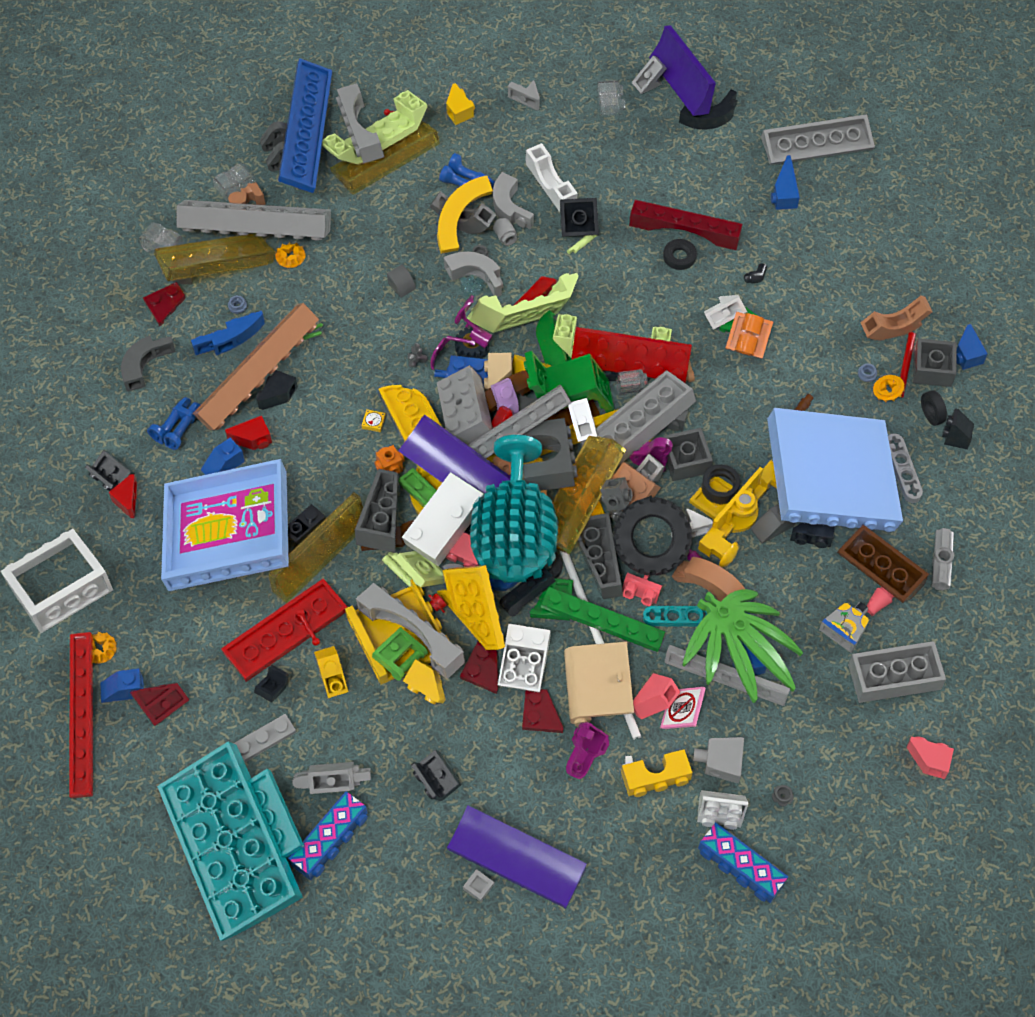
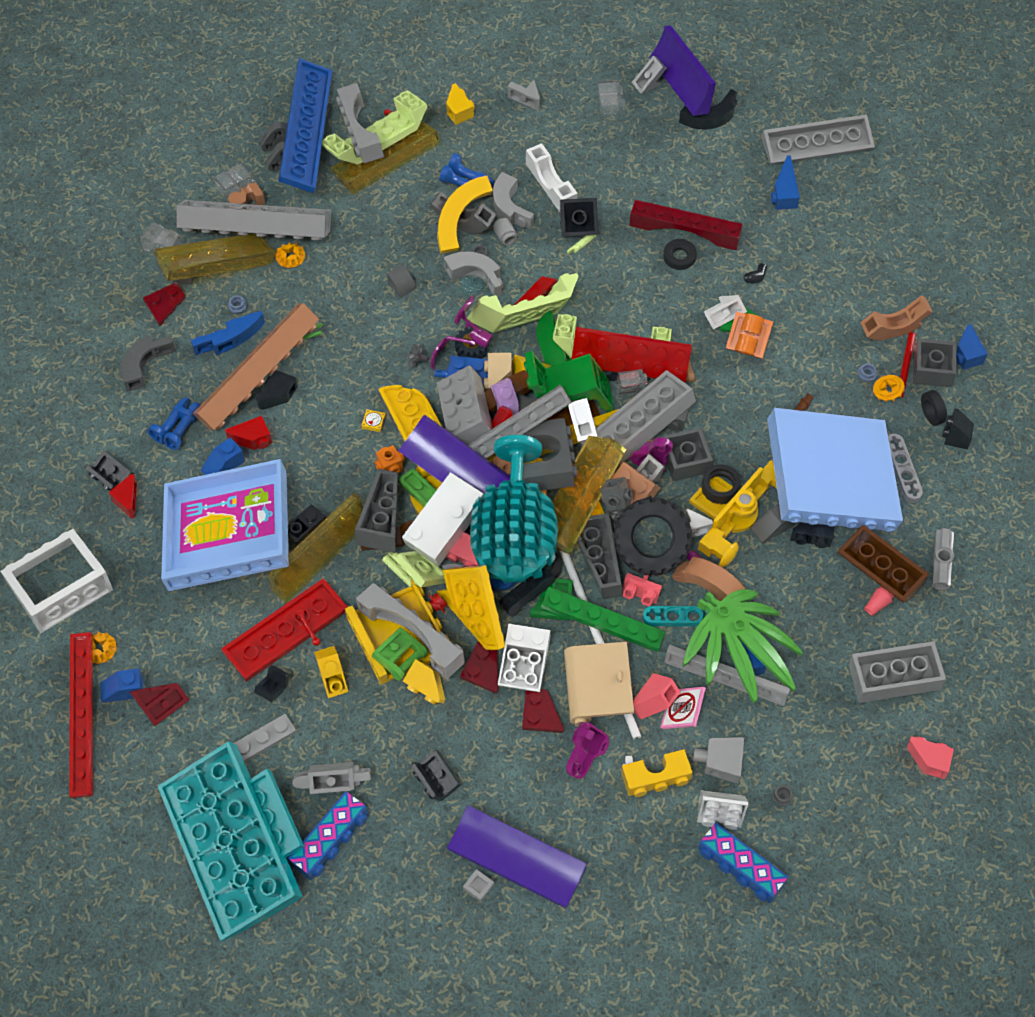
(846, 625): torso -> none

